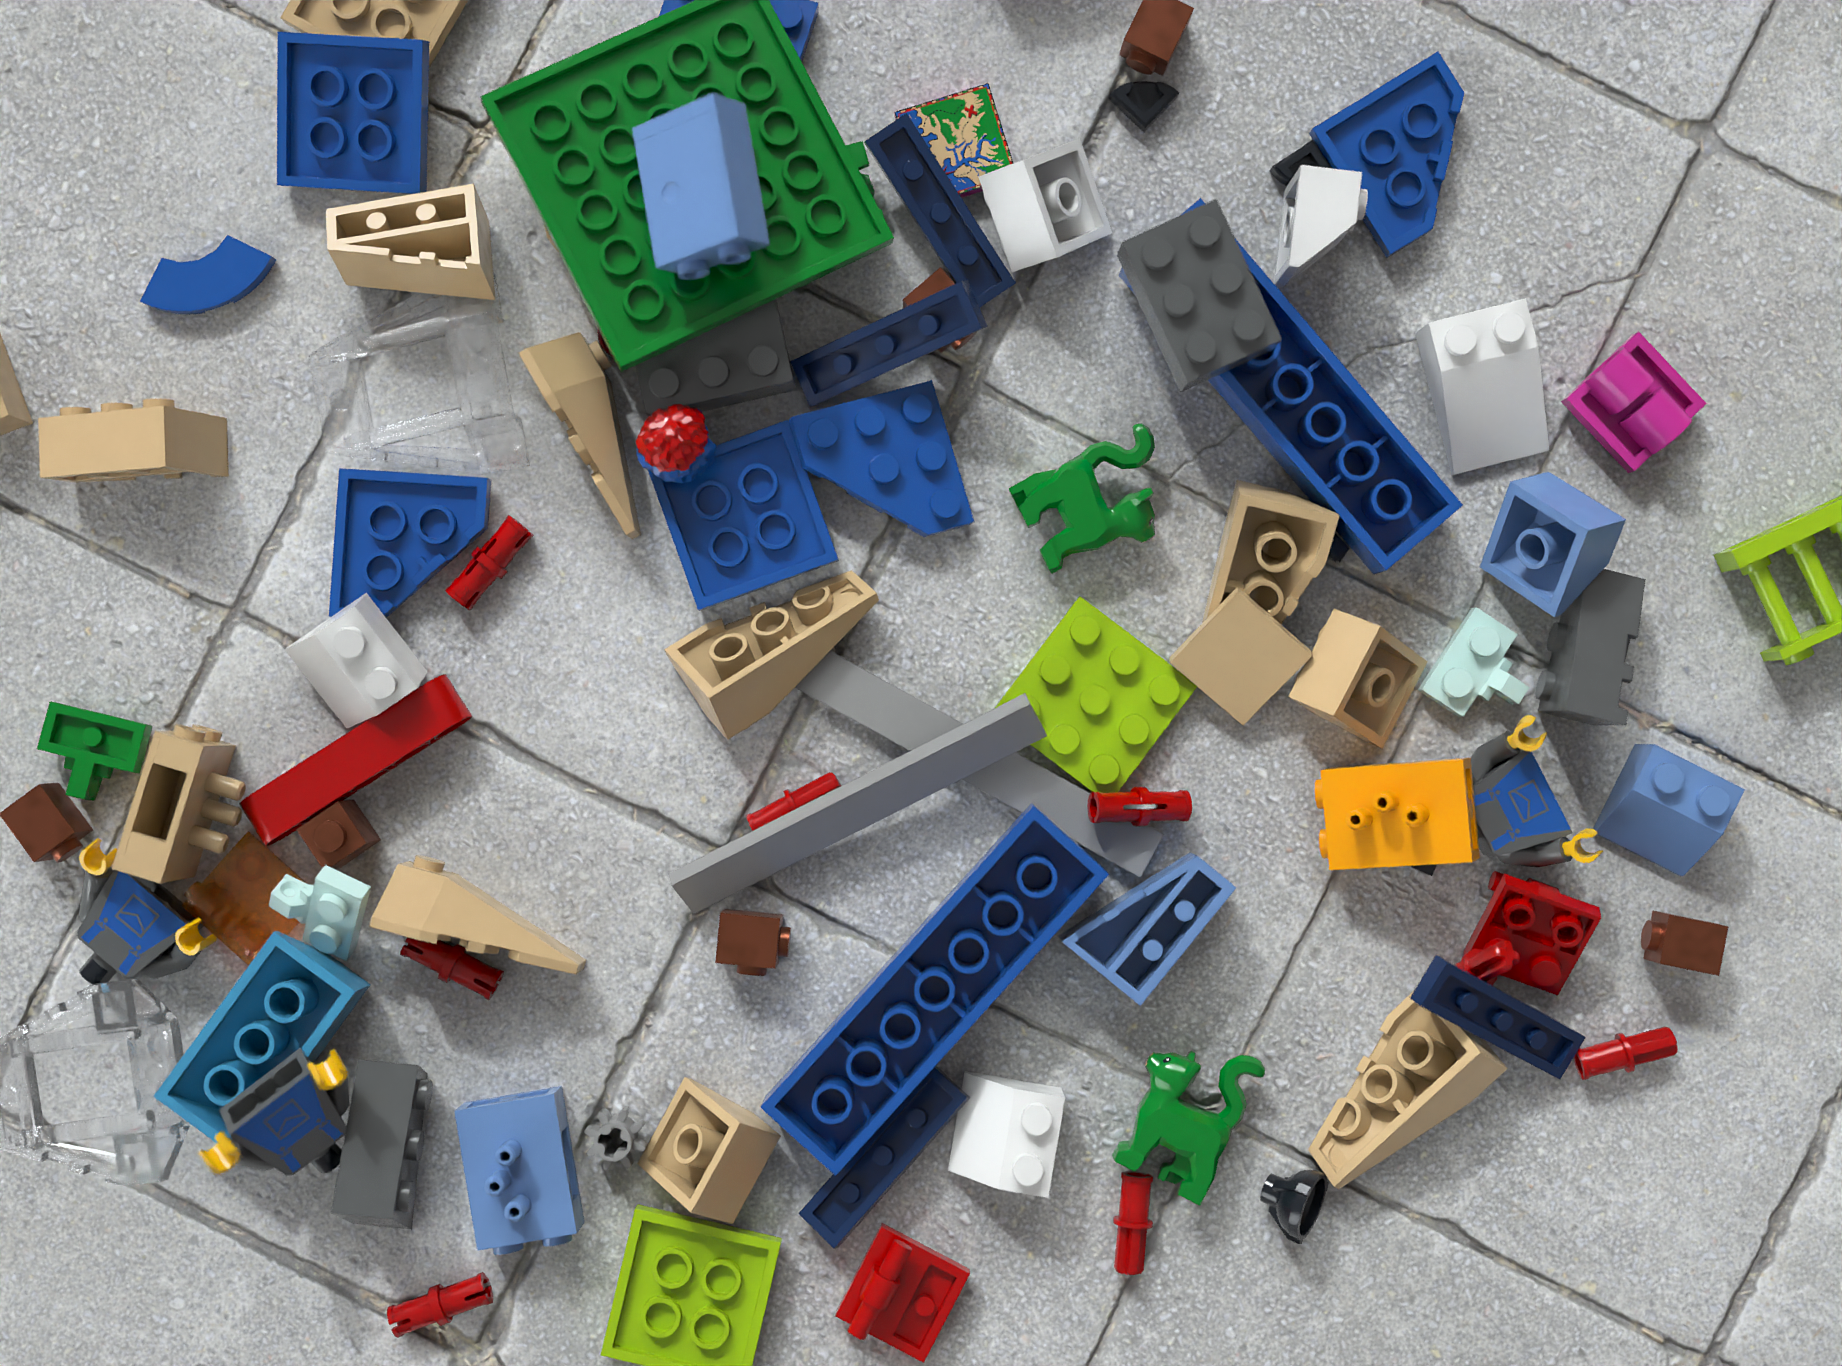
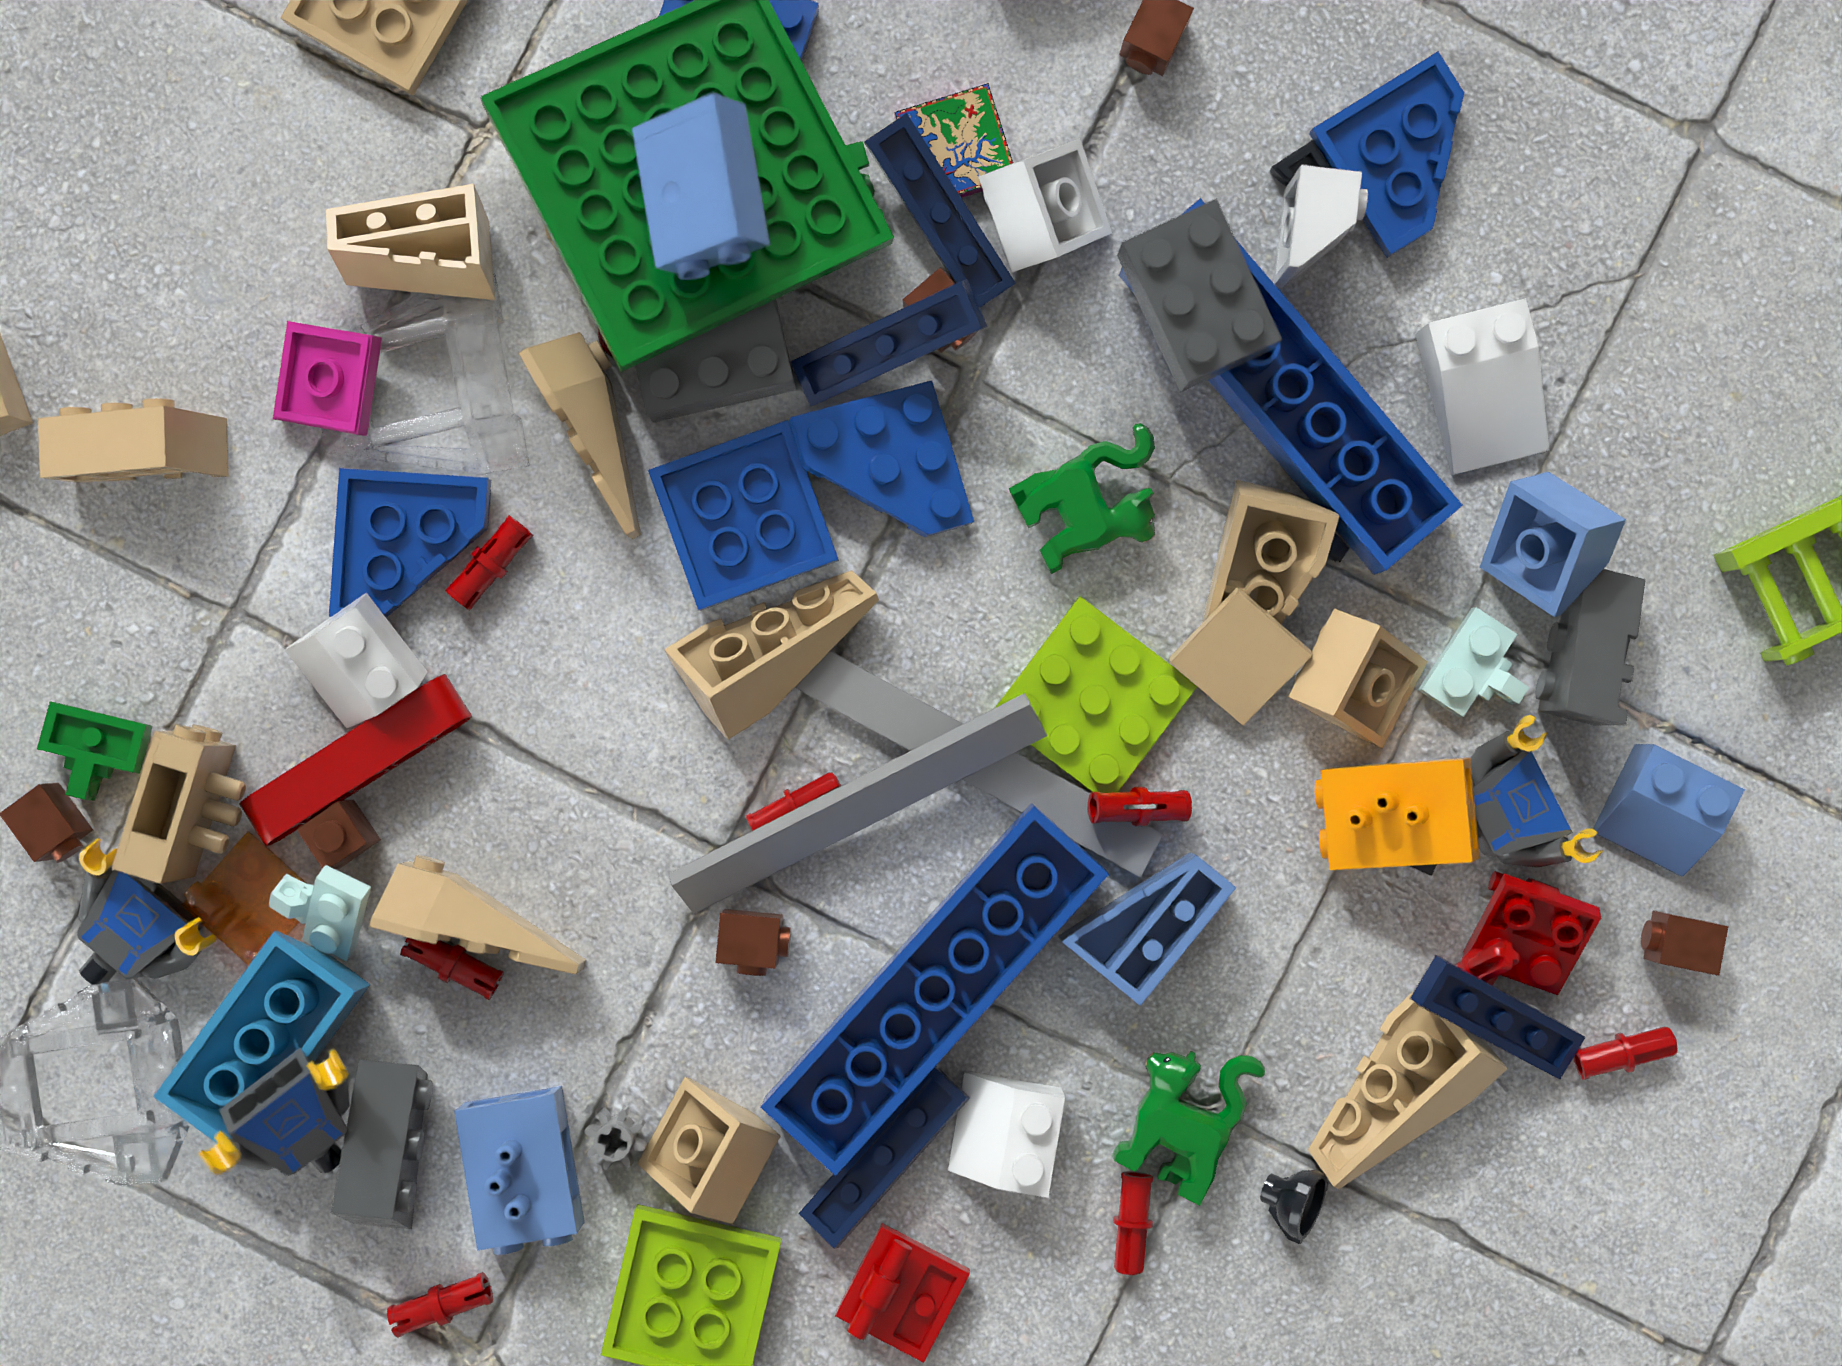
(208, 282): blue tile -> none
(327, 378): none -> dark pink tile
(352, 112): blue plate -> none
(675, 444): red piece -> none
(1143, 101): black tile -> none
(1634, 403): dark pink plate -> none

